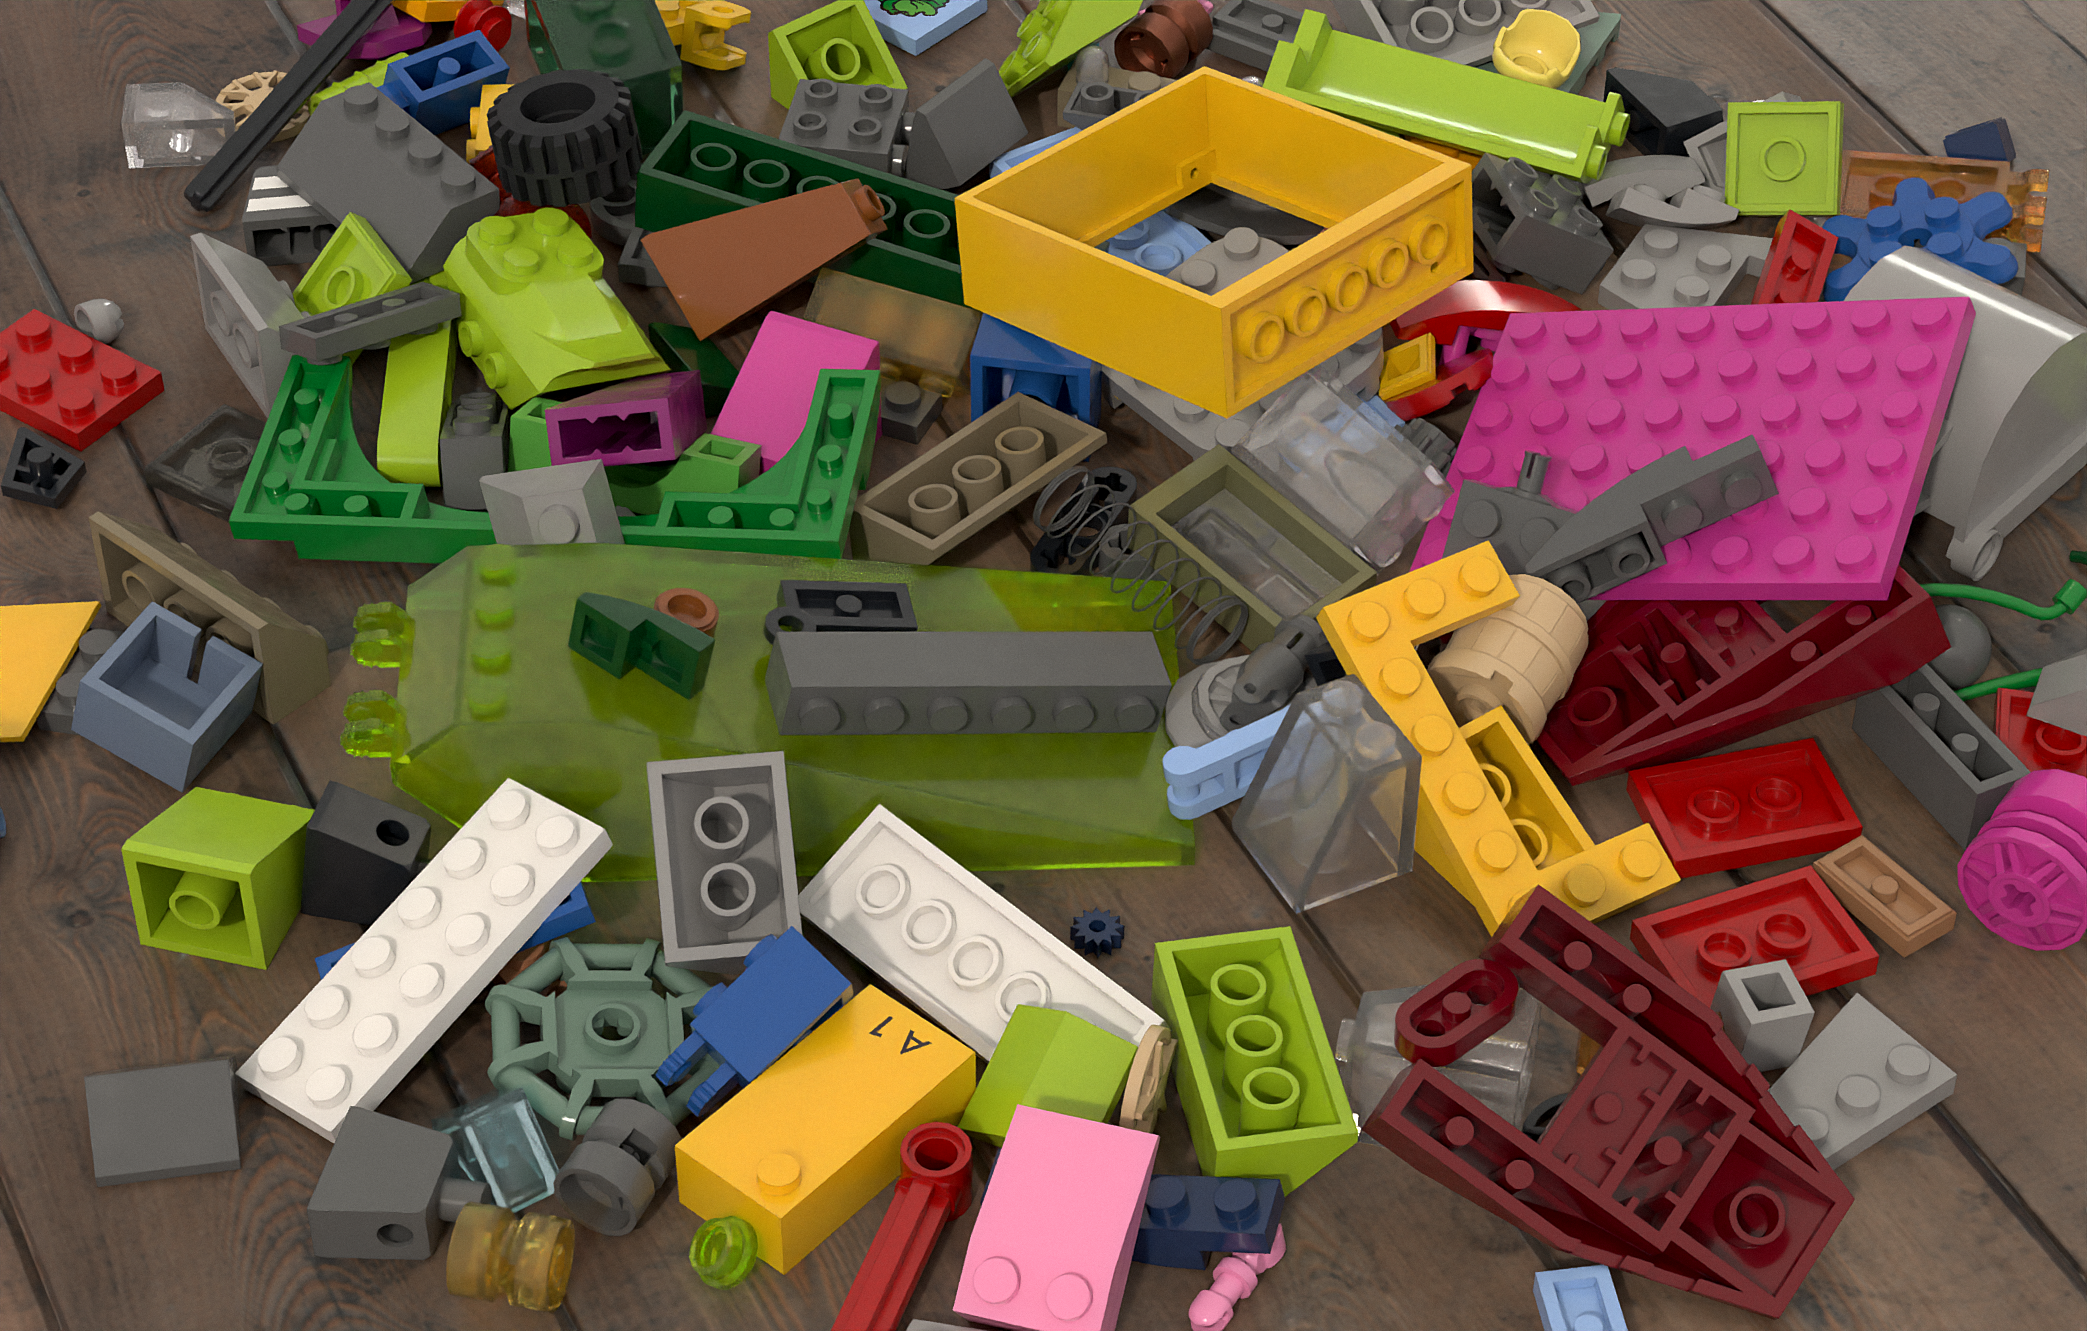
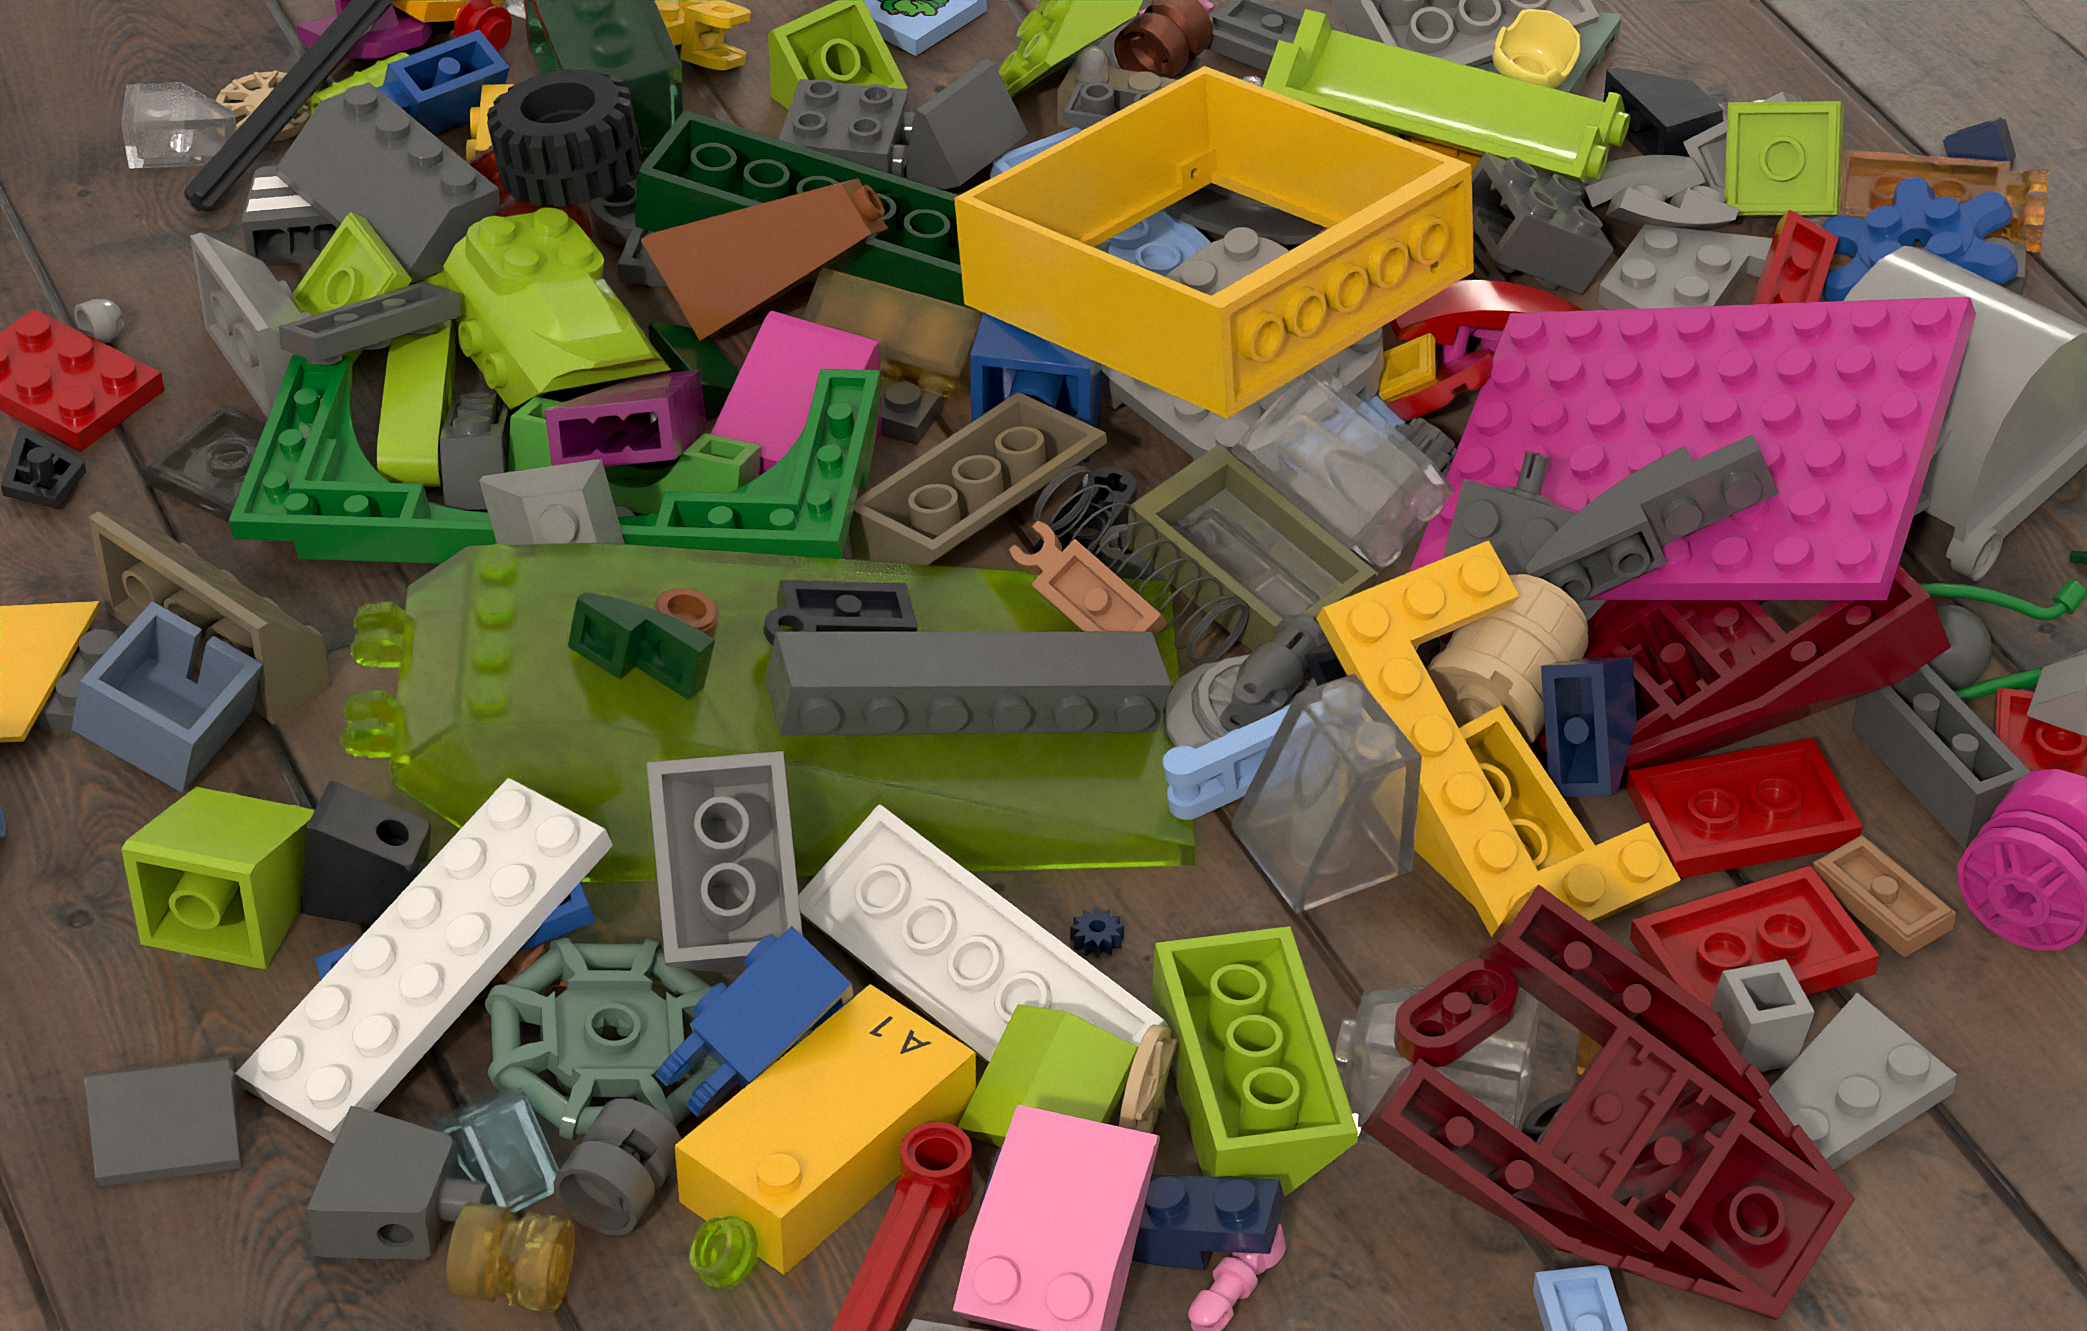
(1085, 588): none -> nougat plate
(1588, 723): none -> dark blue slope

